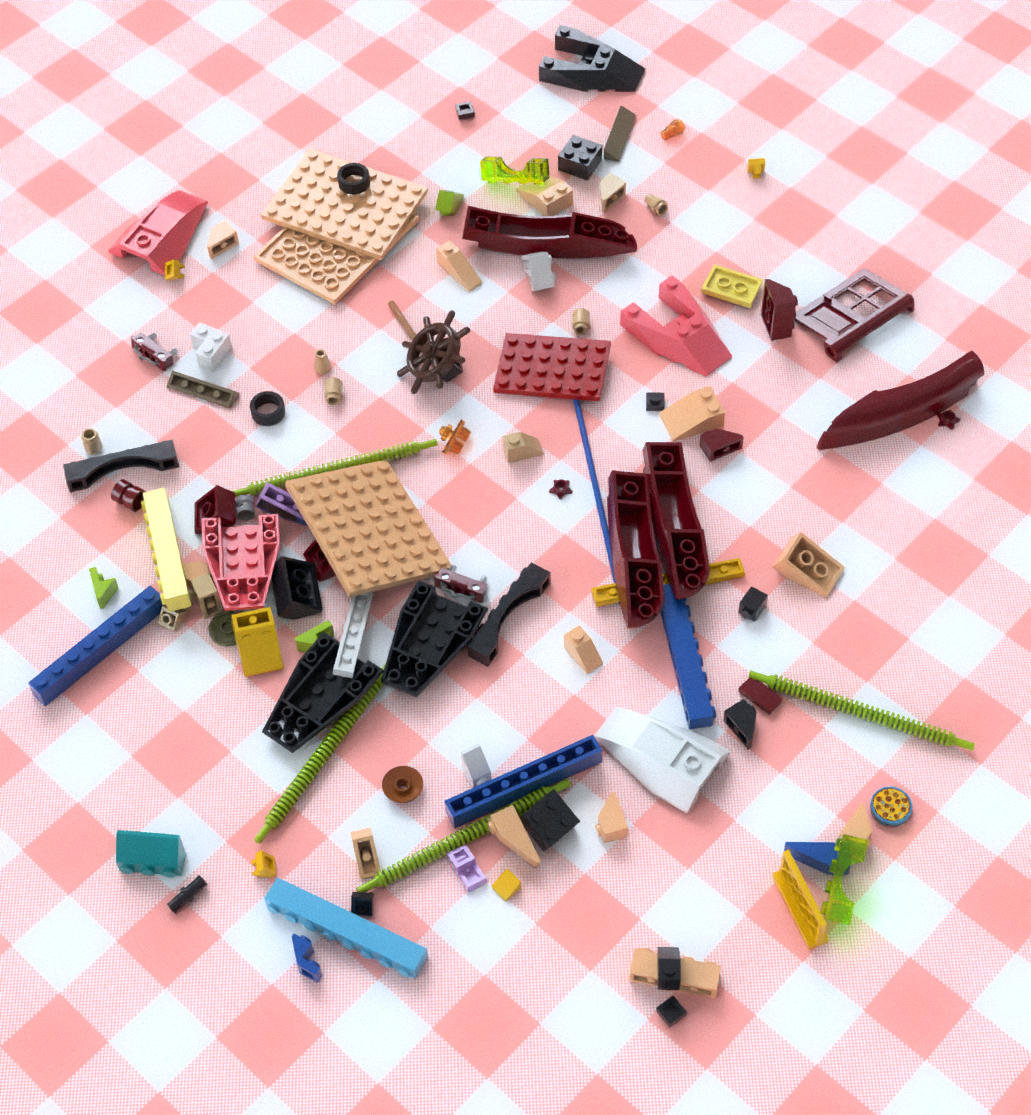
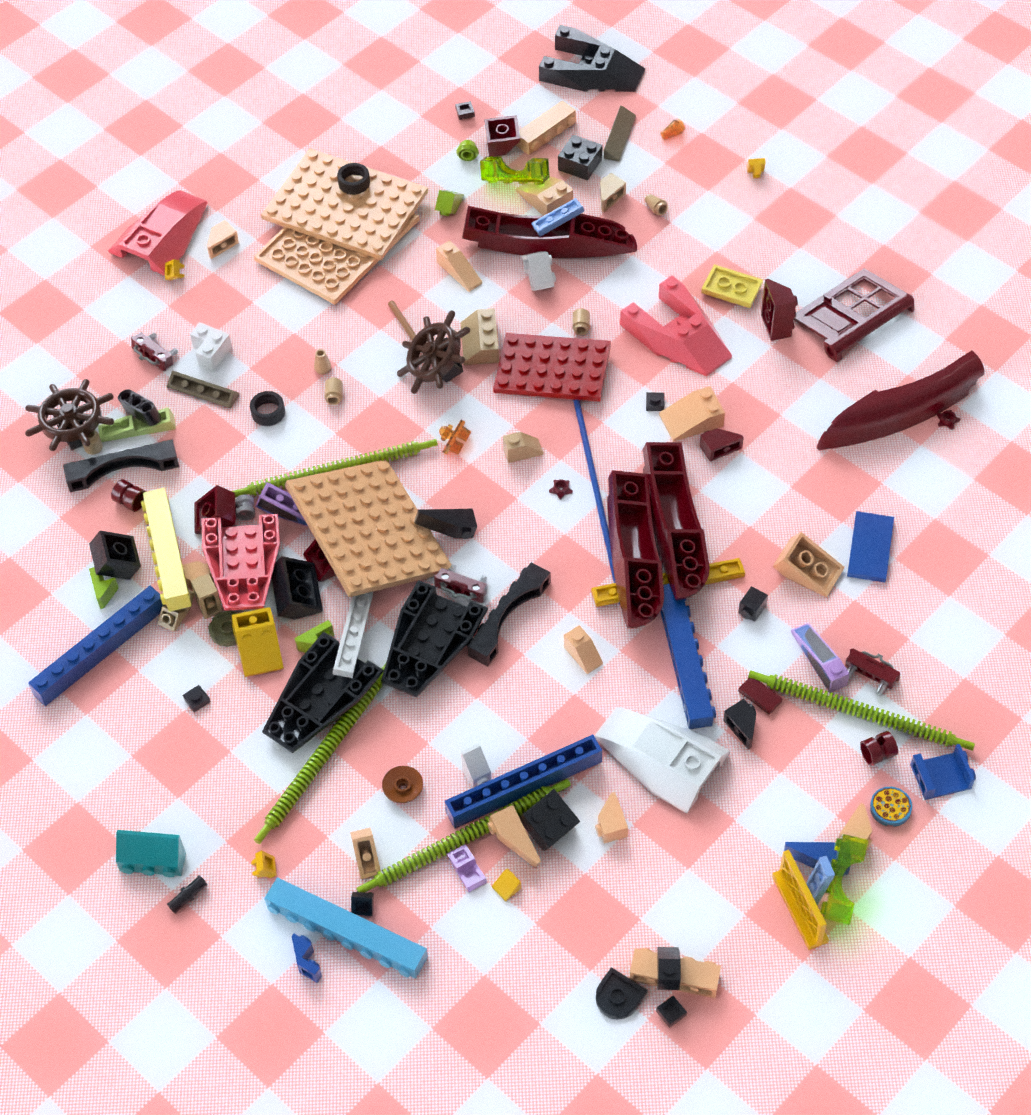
(70, 416): none -> reddish brown brick
(114, 555): none -> black brick
(130, 426): none -> yellowish green slope
(139, 407): none -> black beam
(196, 698): none -> black plate
(450, 522): none -> black slope
(467, 150): none -> lime cone
(482, 342): none -> tan slope
(501, 134): none -> dark red slope
(546, 127): none -> light nougat brick
(557, 217): none -> light blue tile
(618, 995): none -> black tile
(820, 878): none -> light blue tile
(822, 658): none -> slope
(870, 546): none -> blue tile
(878, 748): none -> dark red wheel
(880, 672): none -> dark red piece
(943, 773): none -> blue panel

